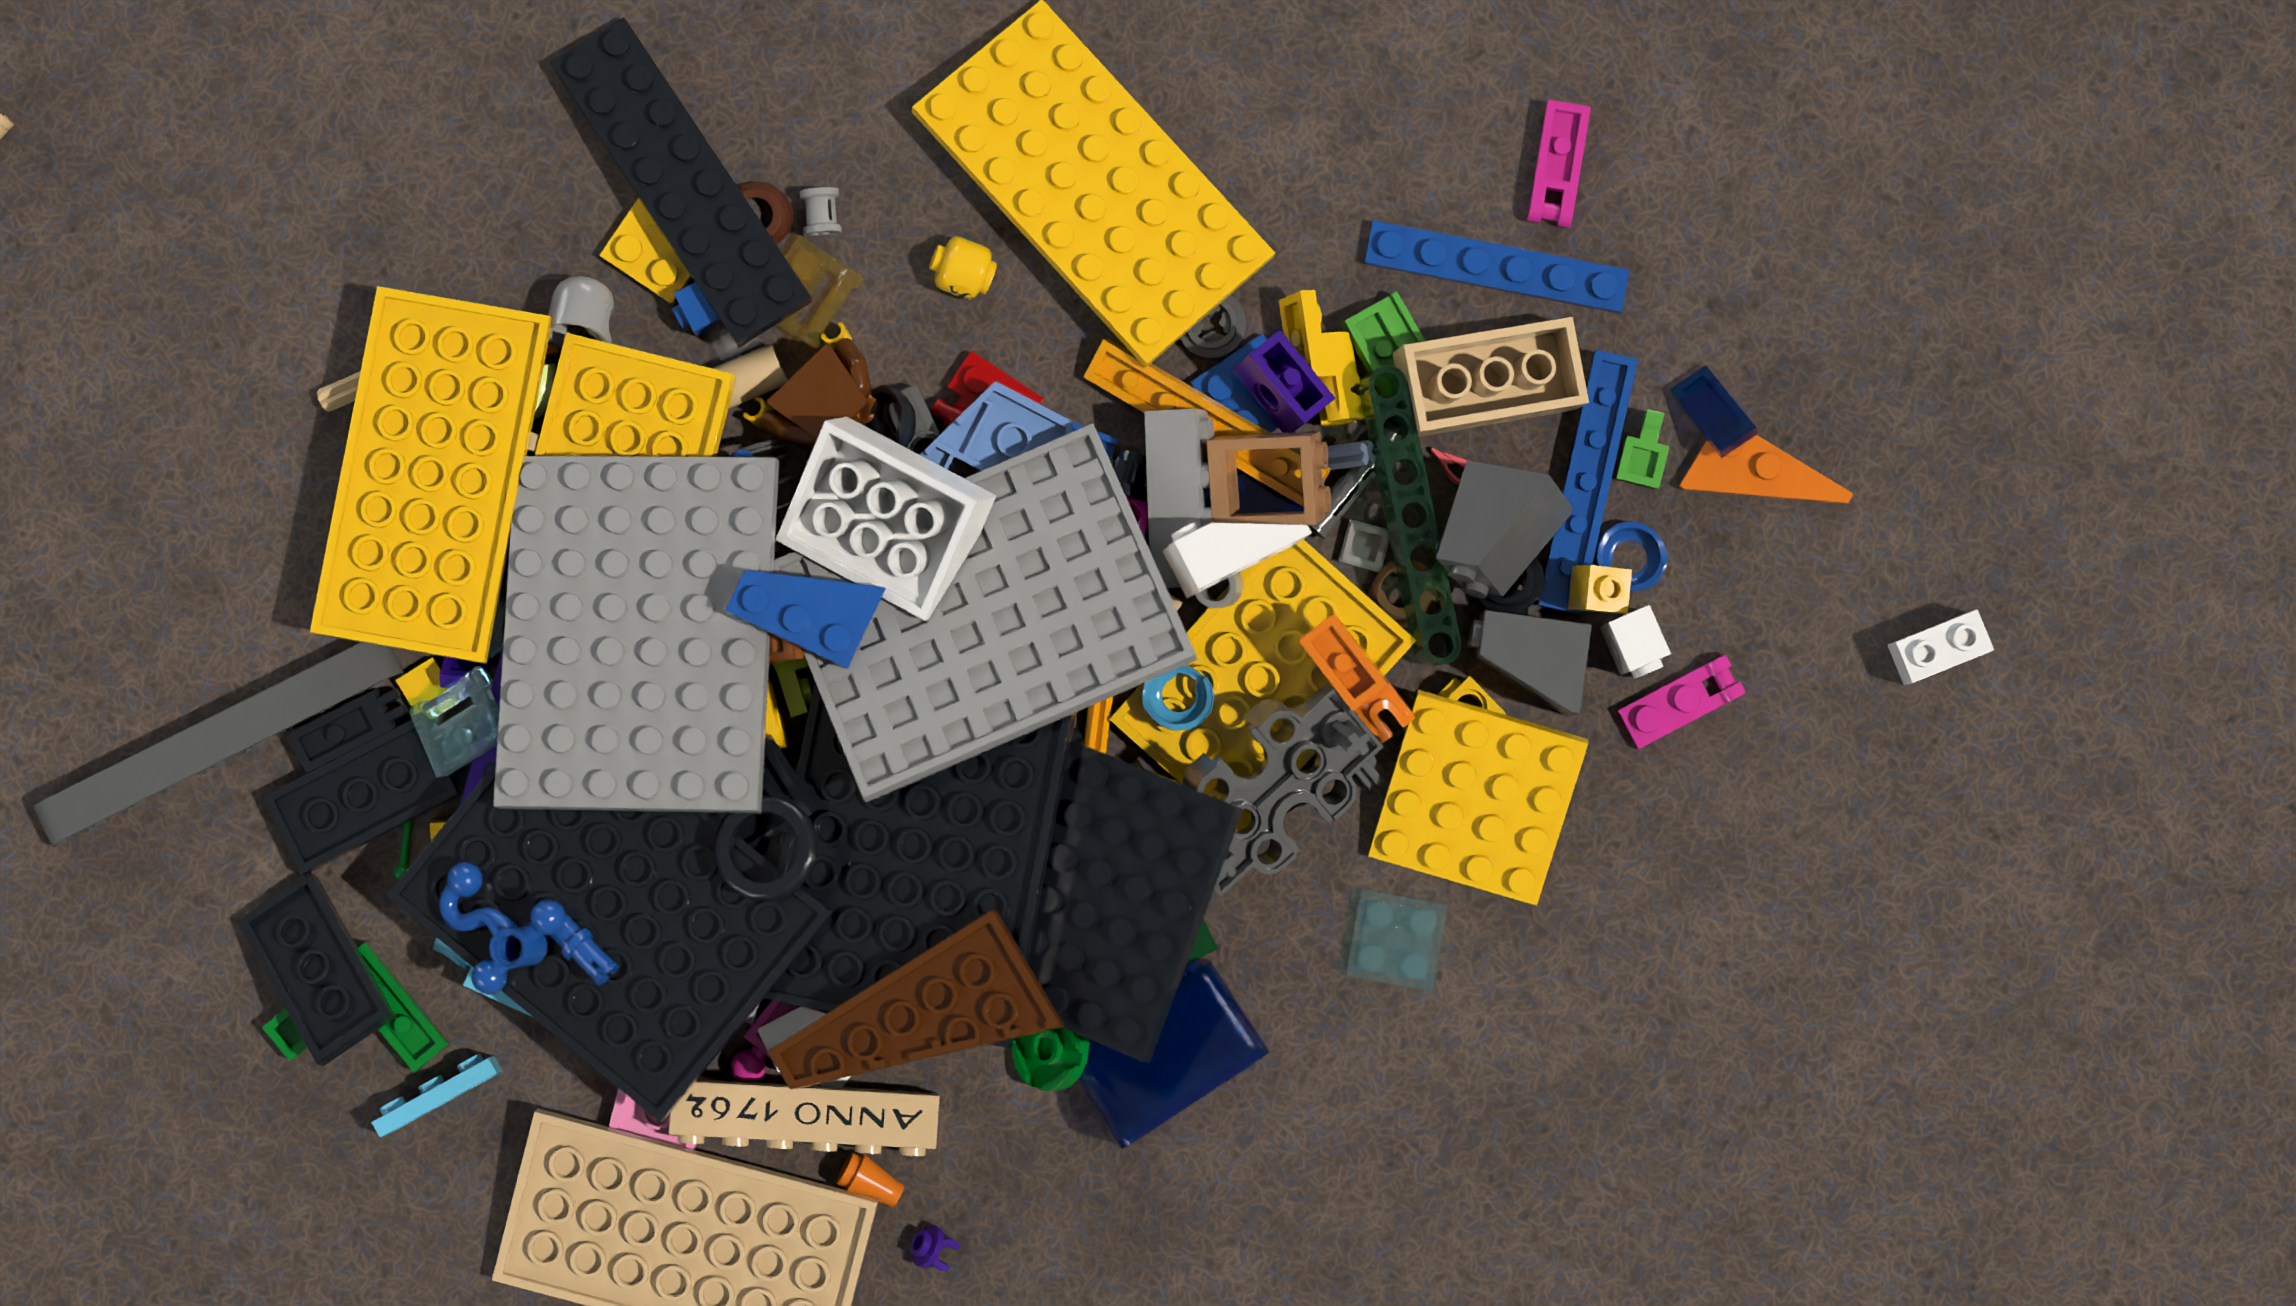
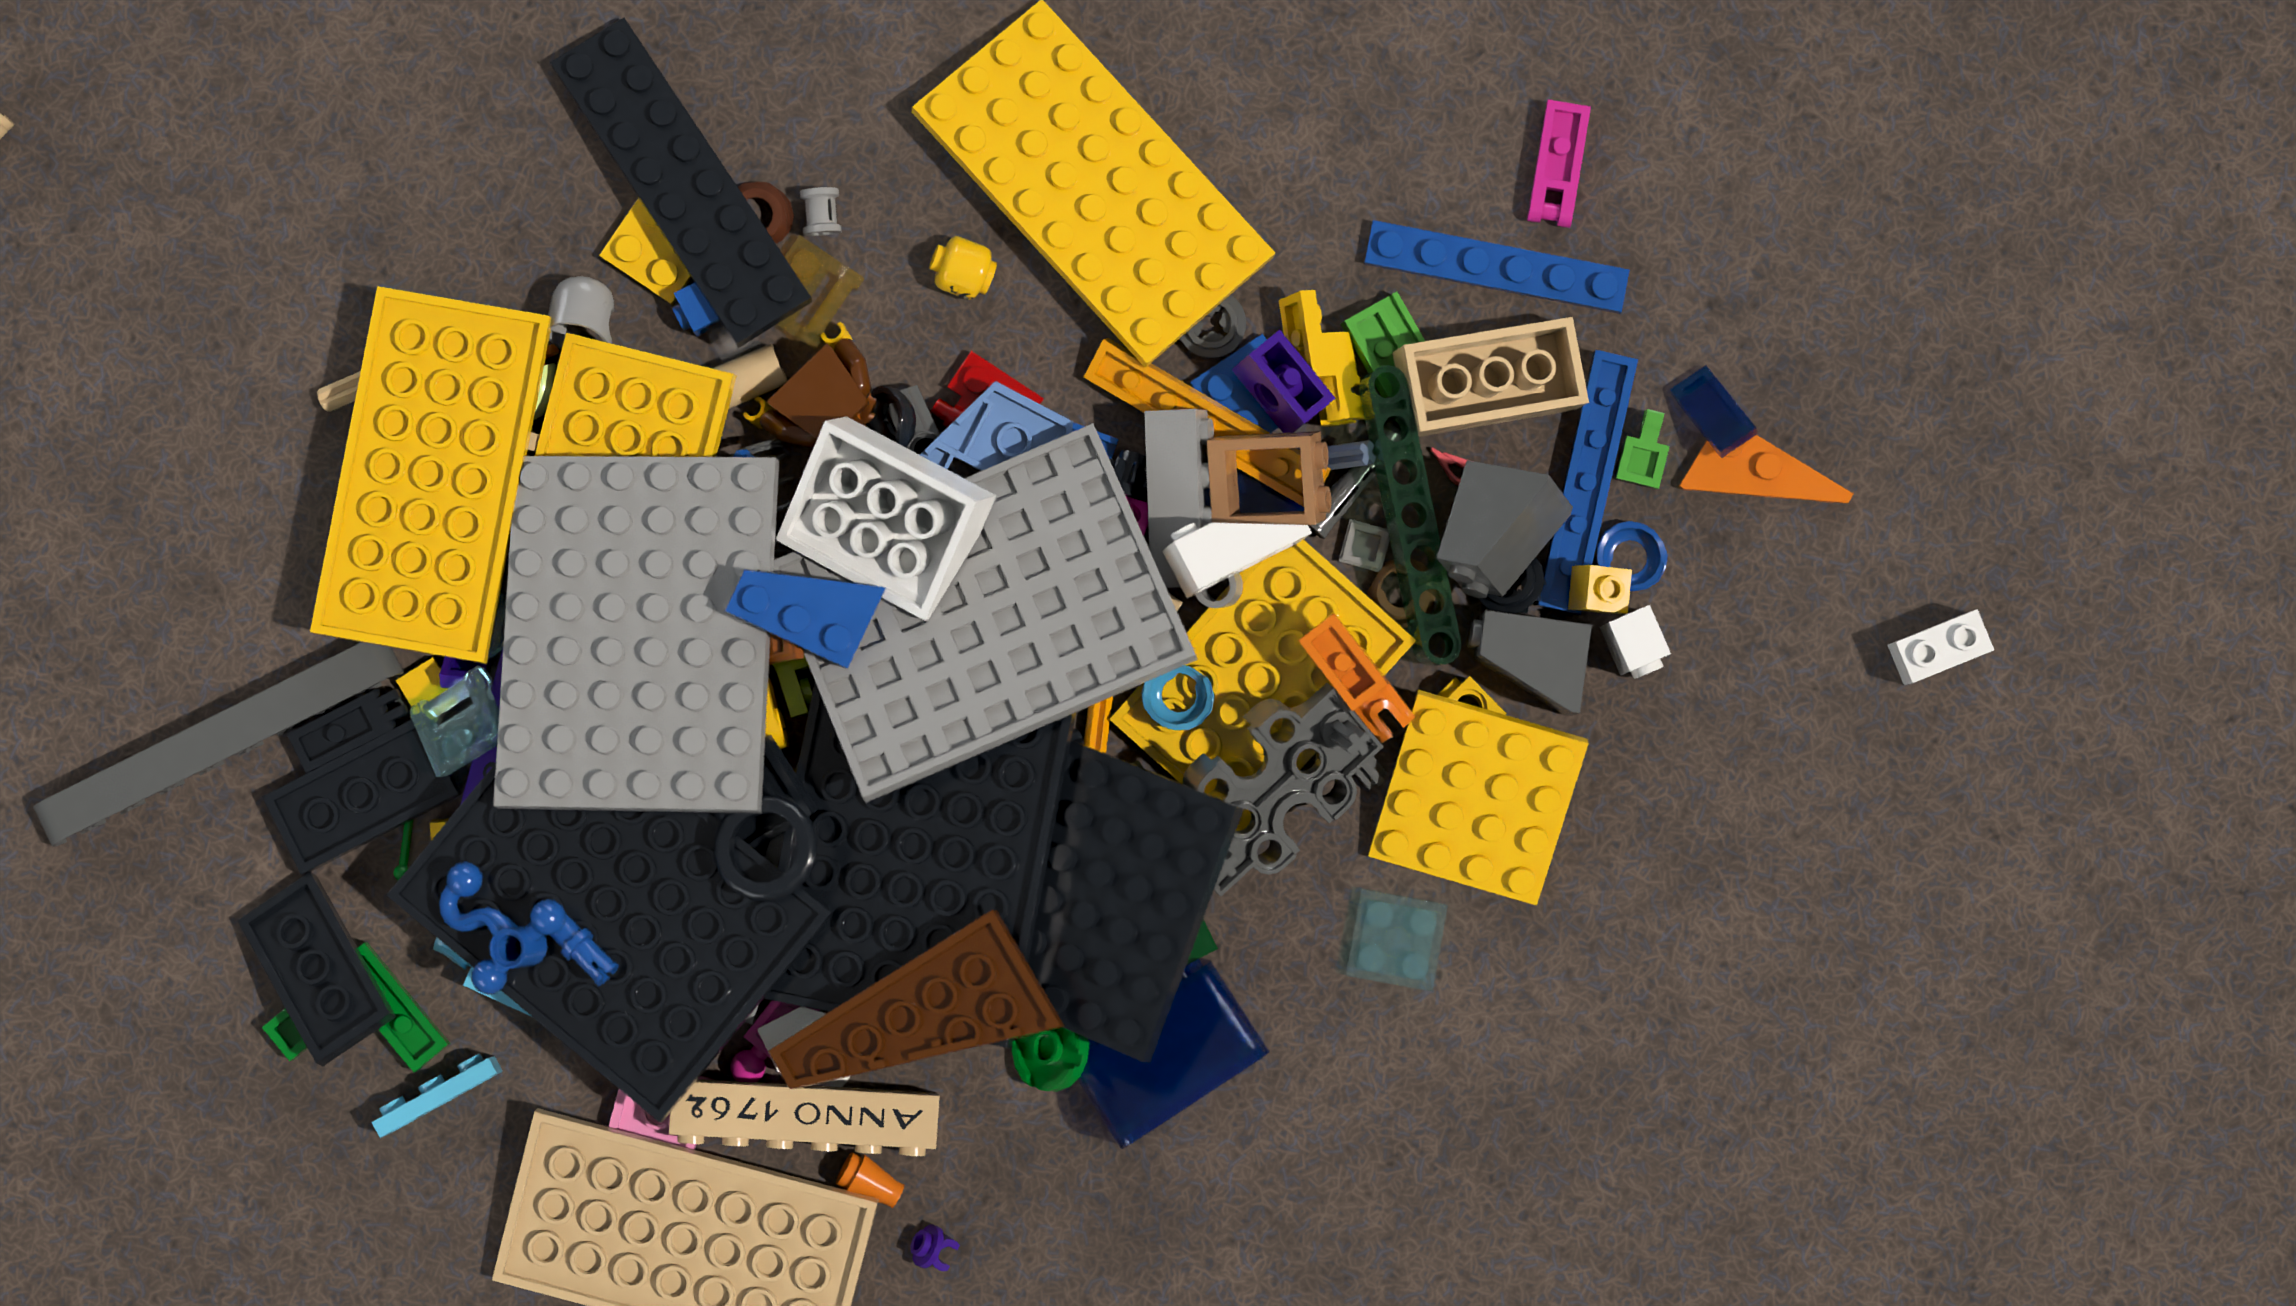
(1679, 702): dark pink plate -> none

